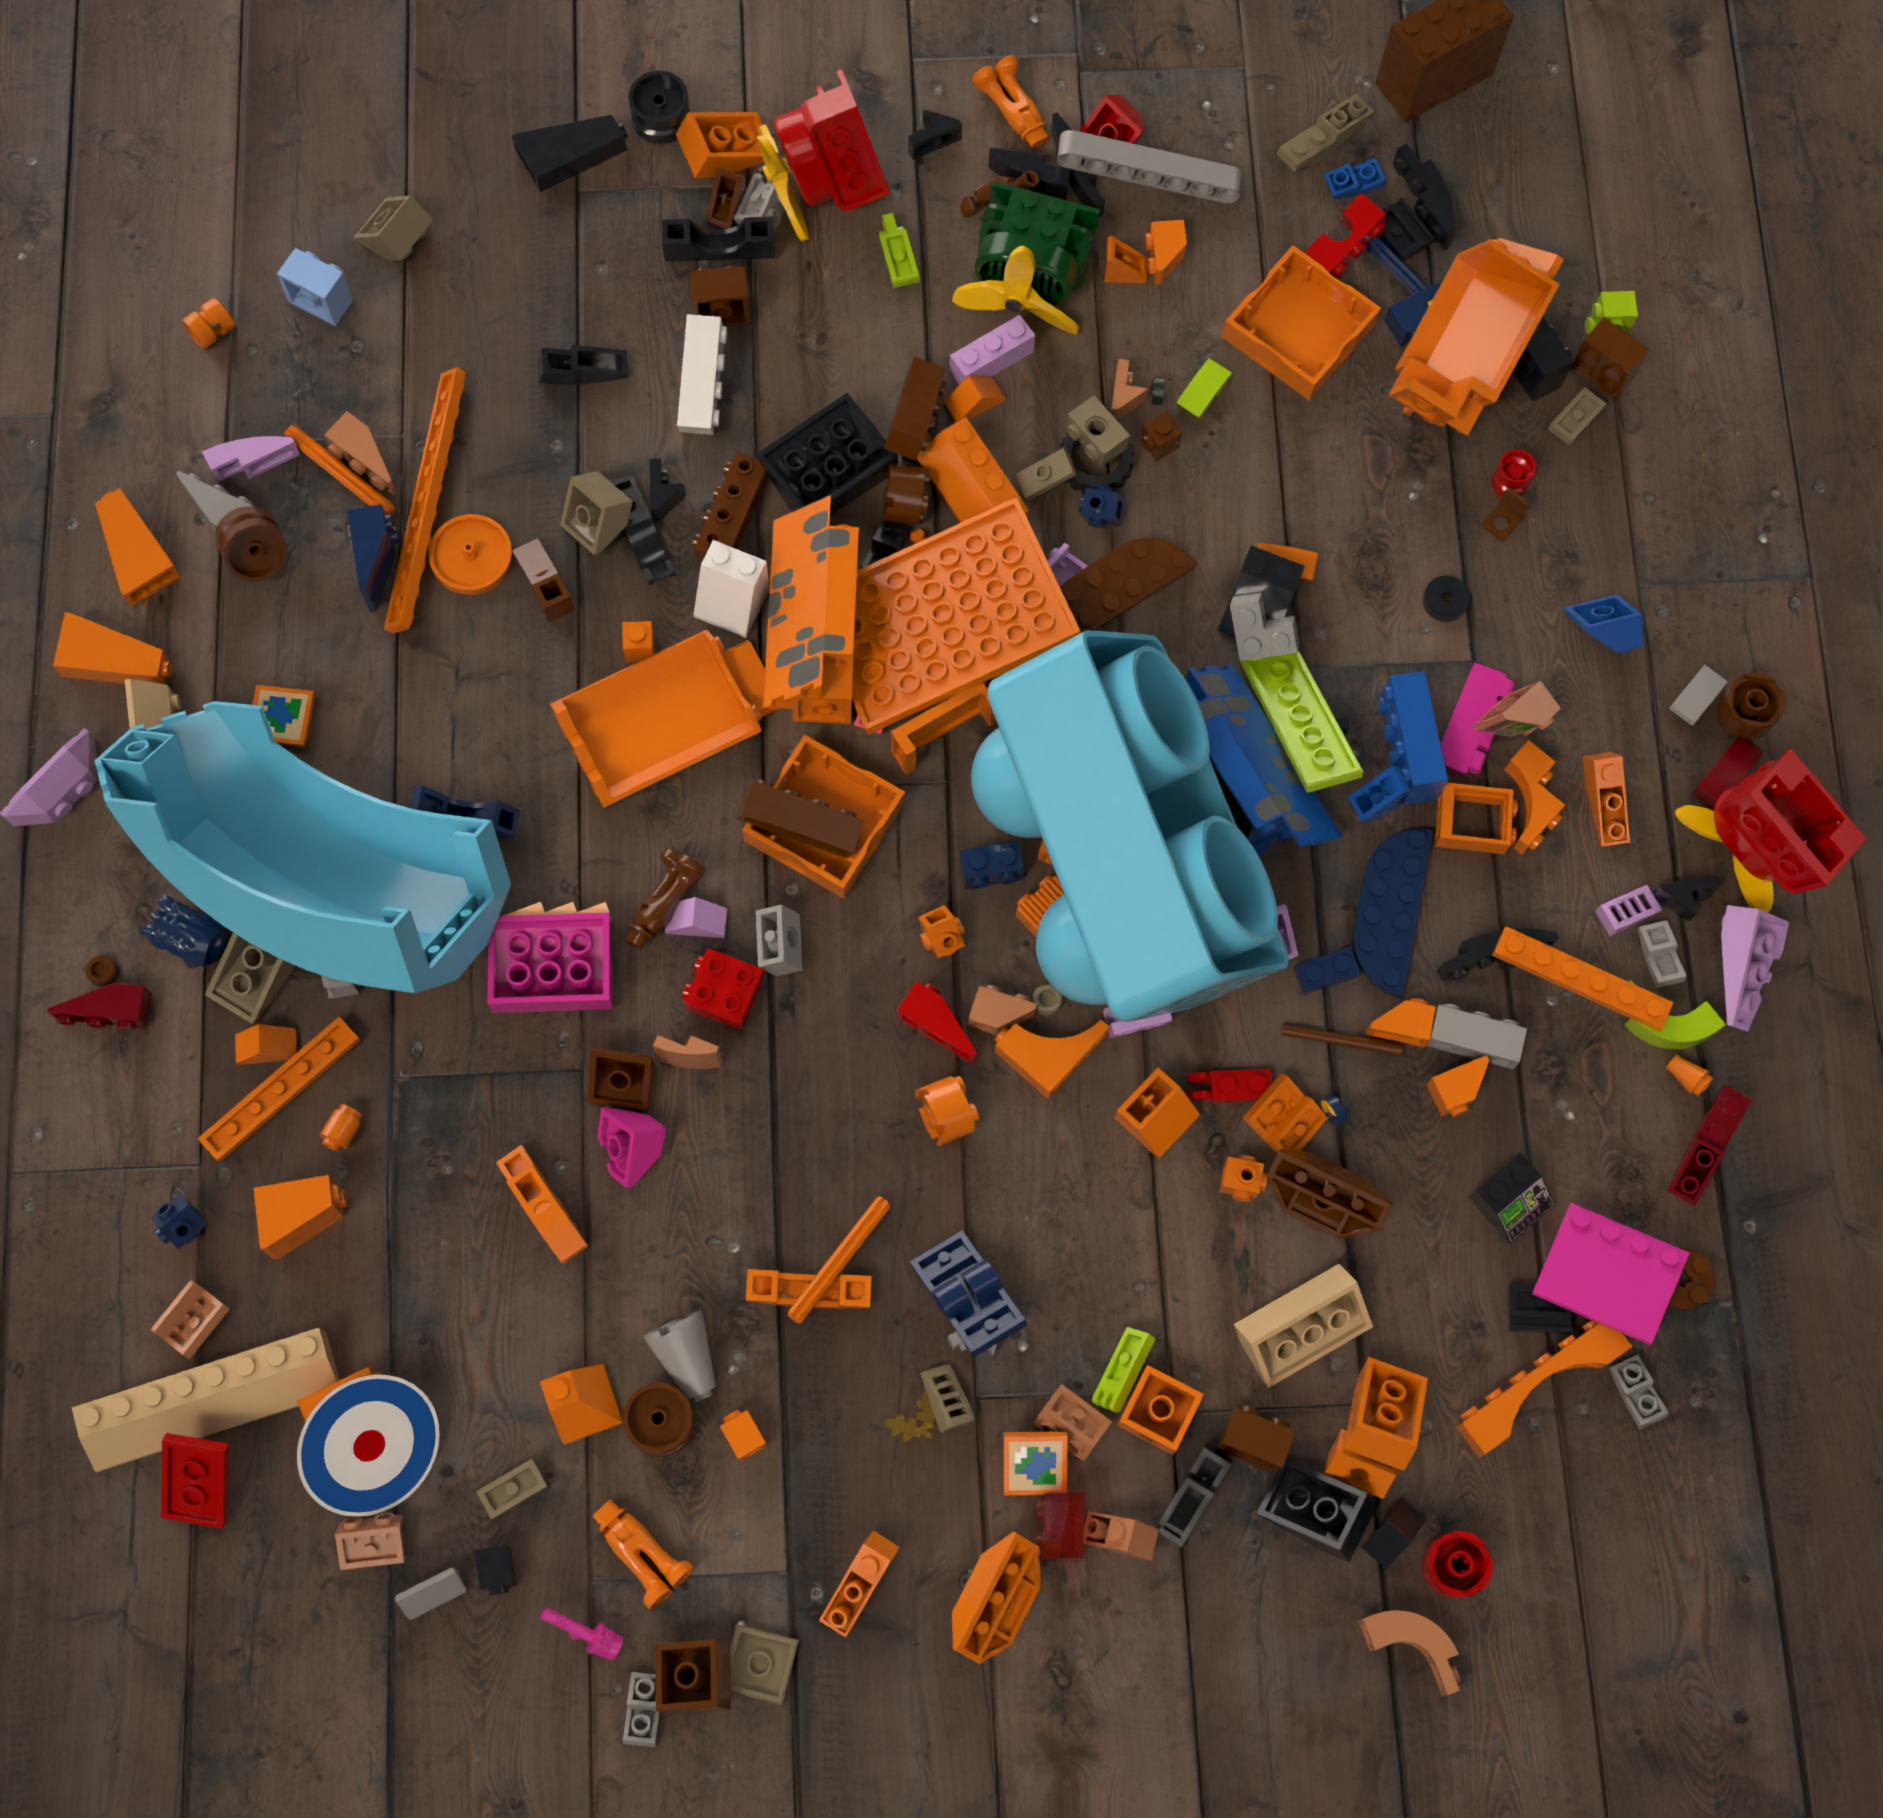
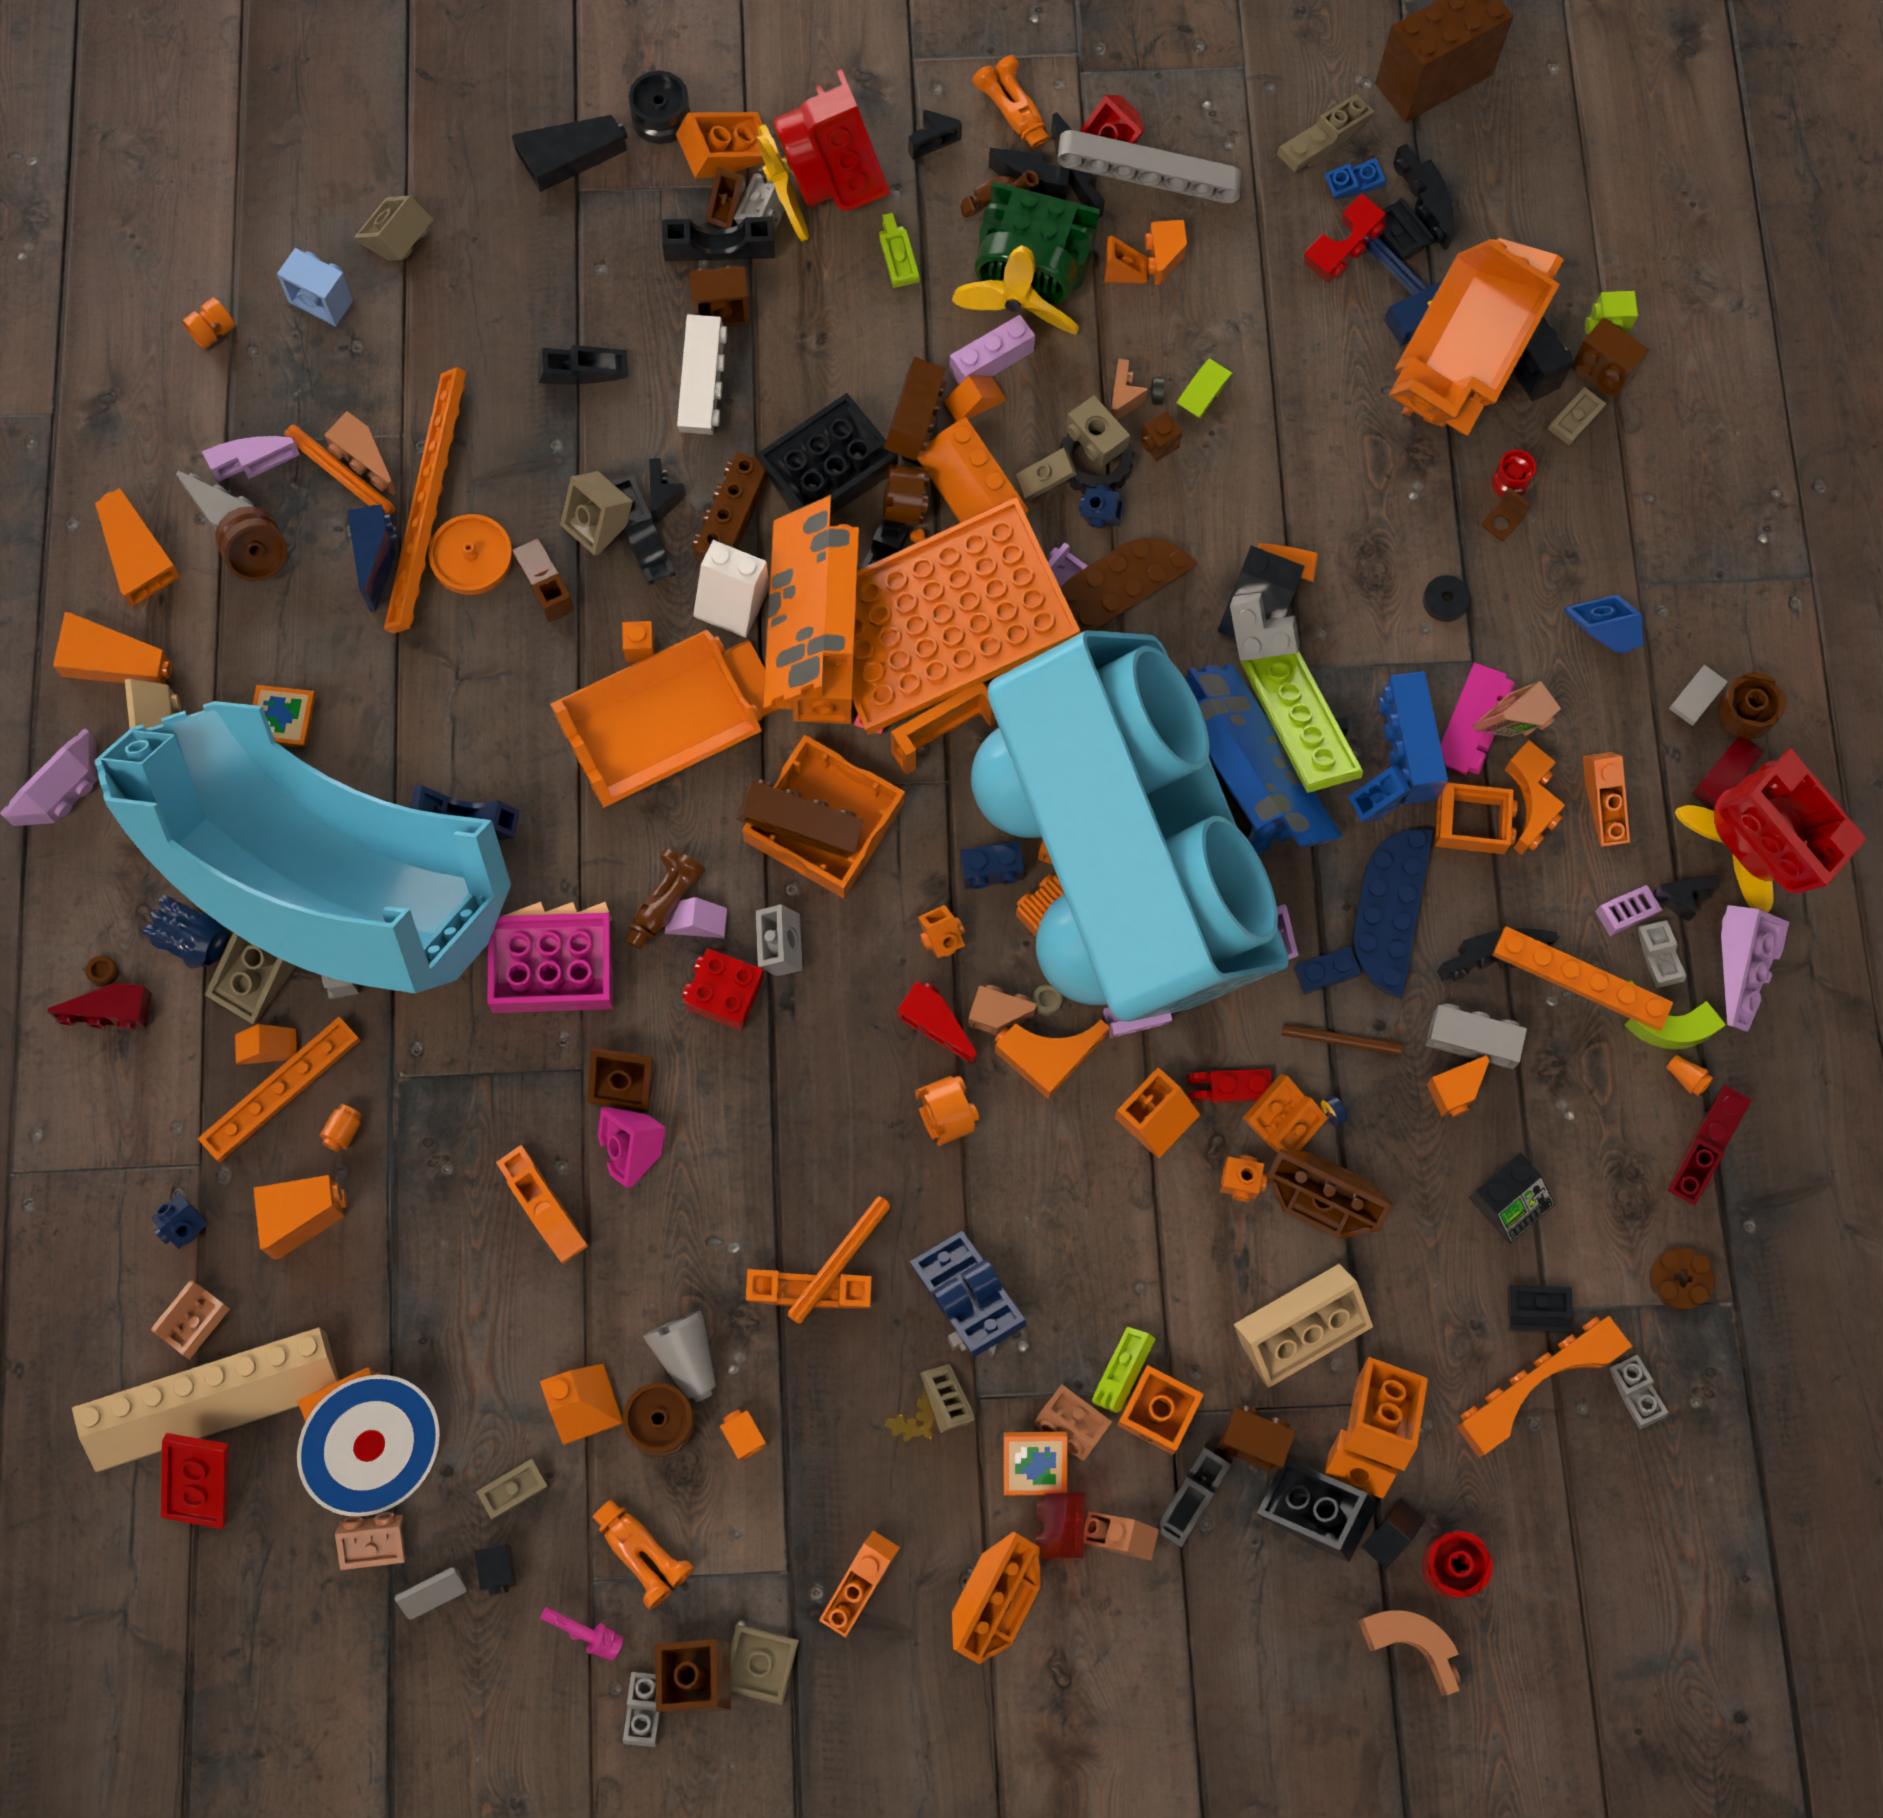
(695, 1055): nougat slope -> none
(1301, 323): orange tile -> none
(1405, 1023): orange slope -> none
(1610, 1273): dark pink slope -> none

